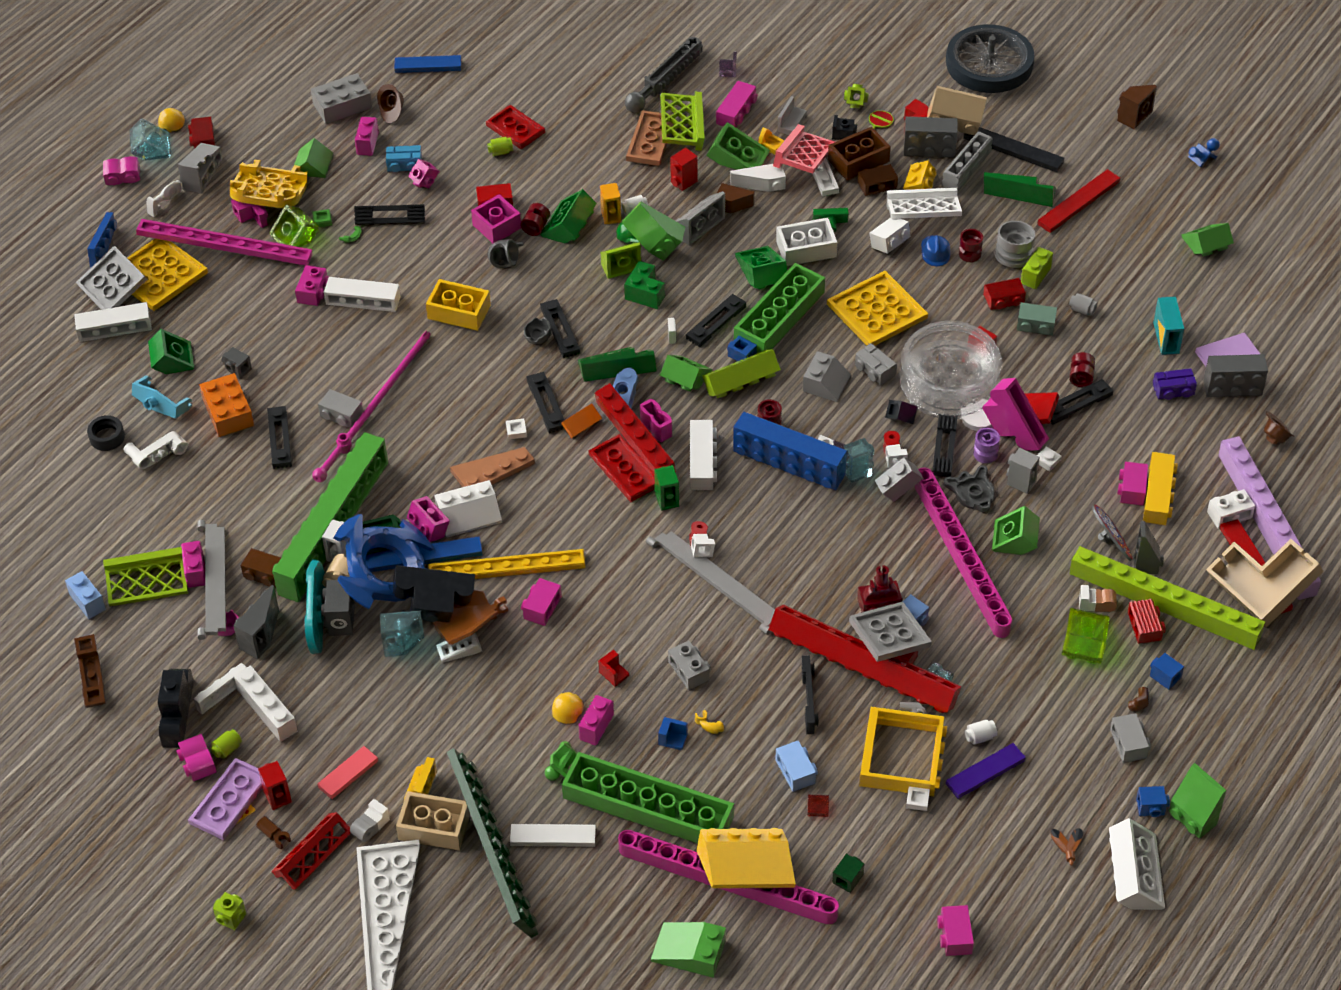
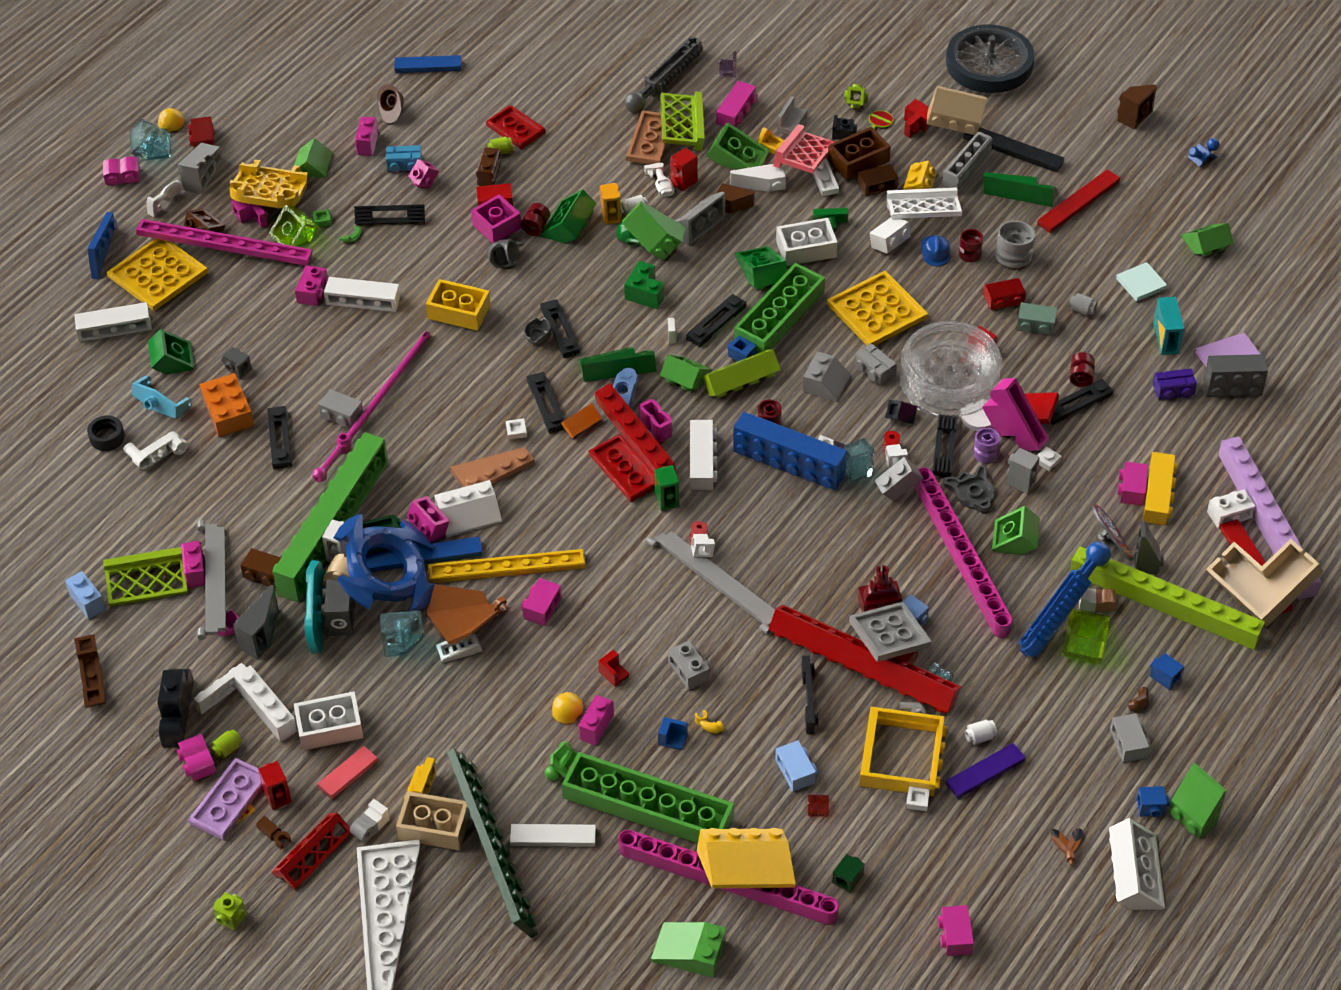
(111, 280): light grey plate -> none
(203, 220): none -> reddish brown bracket
(328, 721): none -> white brick
(341, 98): light grey brick -> none
(433, 590): black brick -> none
(488, 166): none -> reddish brown brick
(620, 259): lime slope -> none
(663, 183): none -> white piece
(930, 137): dark grey brick -> none
(1037, 268): lime brick -> none
(1063, 601): none -> blue gear
(1141, 281): none -> light aqua tile
(1145, 621): red brick -> none
(1276, 430): reddish brown piece -> none

